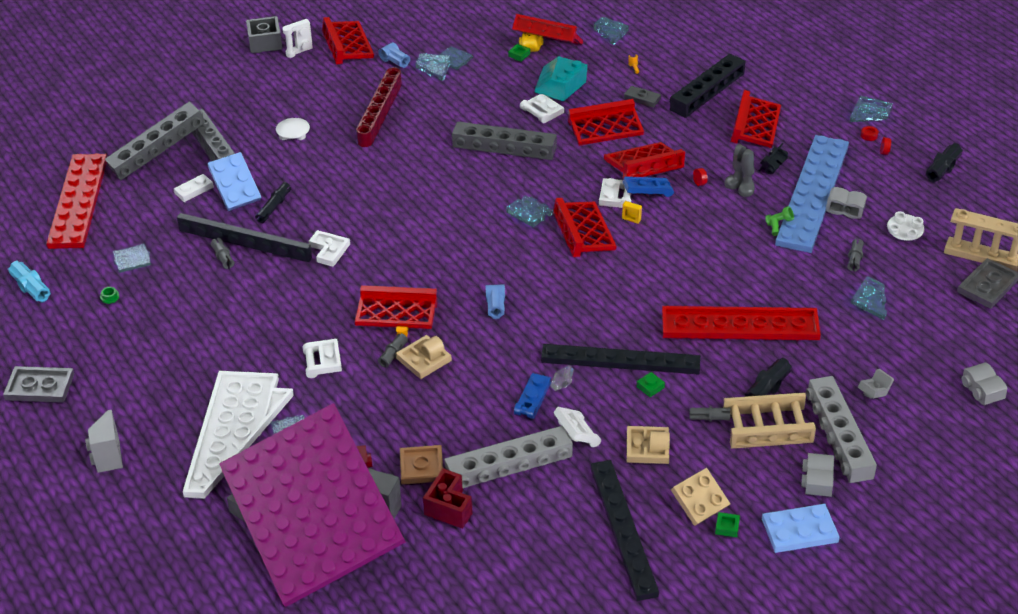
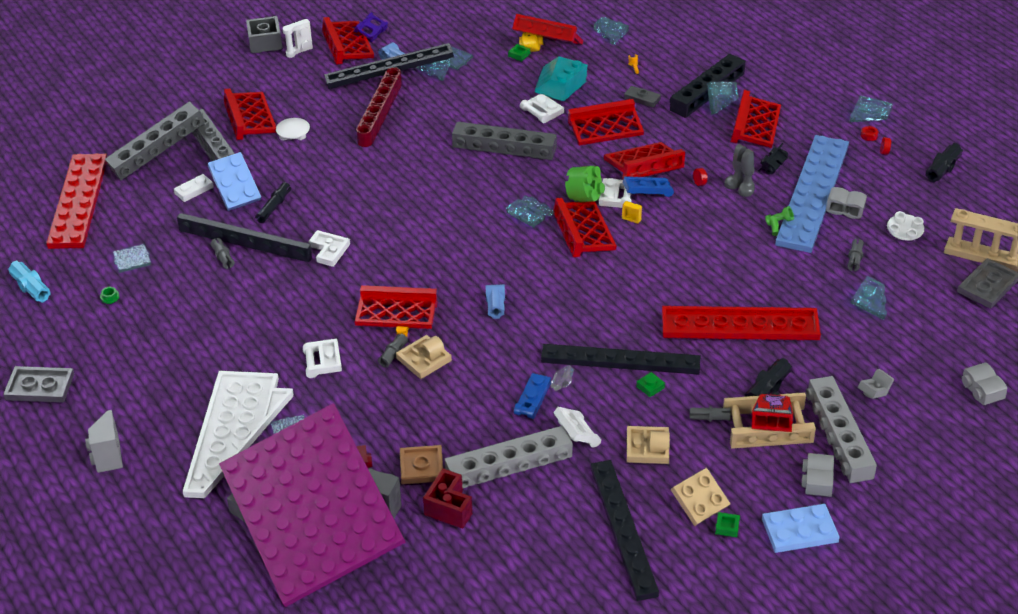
(236, 114): none -> red fence
(376, 29): none -> dark purple piece
(378, 68): none -> black plate
(584, 184): none -> bright green brick
(721, 95): none -> clear light blue wing
(772, 413): none -> red torso

